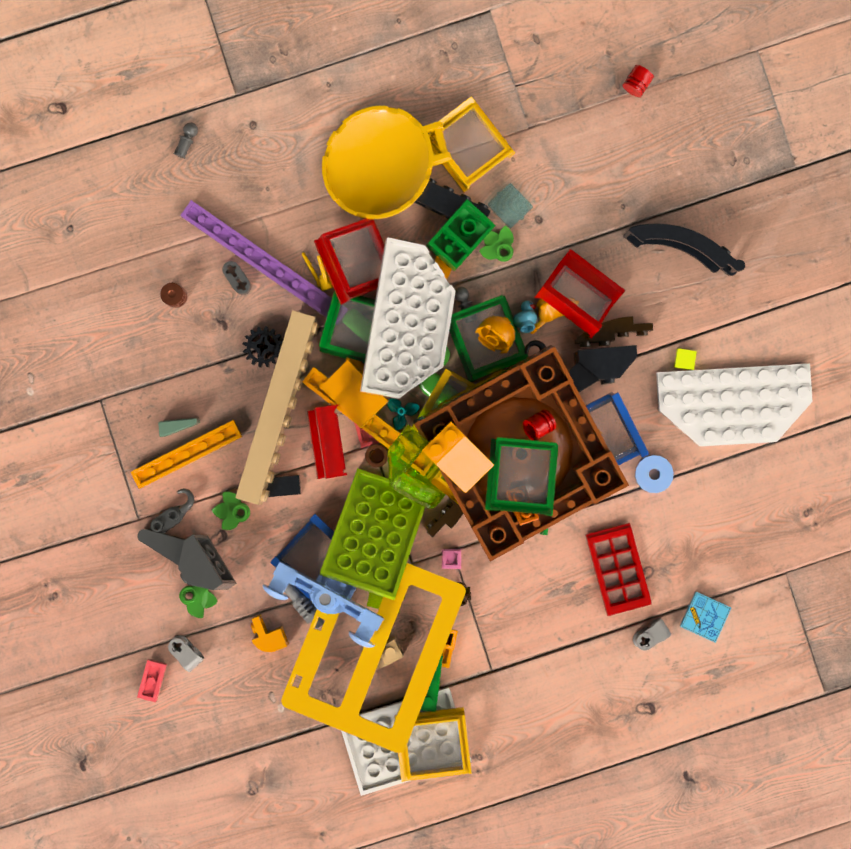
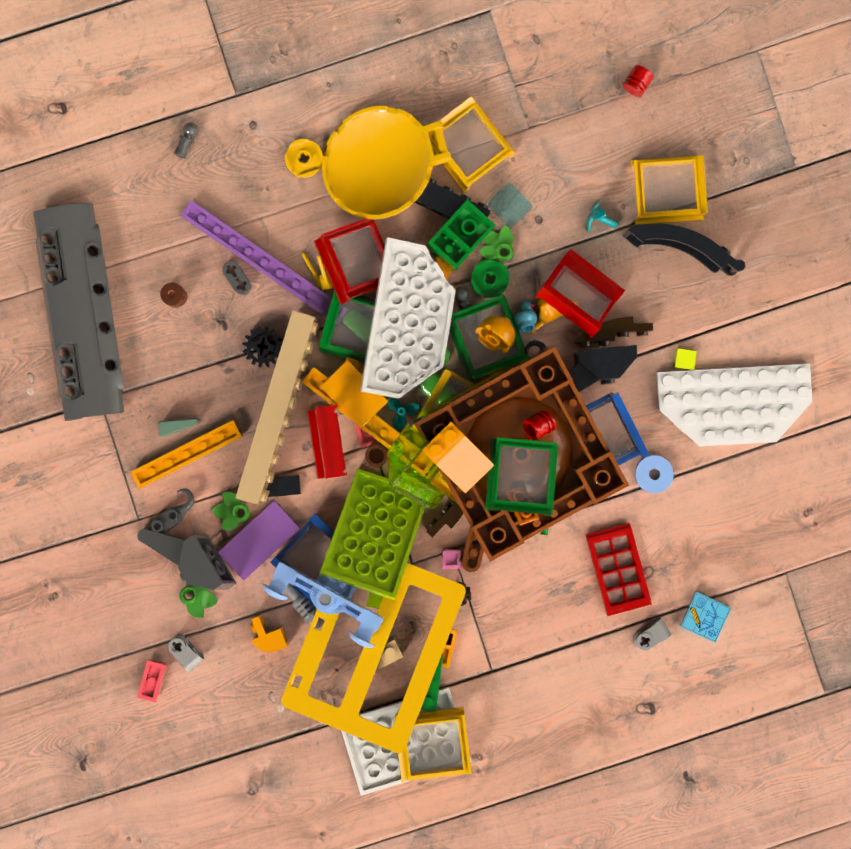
(77, 311): none -> dark grey panel
(259, 540): none -> medium lavender tile
(310, 149): none -> yellow plate
(472, 552): none -> dark orange plate
(492, 268): none -> green plate
(599, 214): none -> teal plant
(670, 189): none -> piece

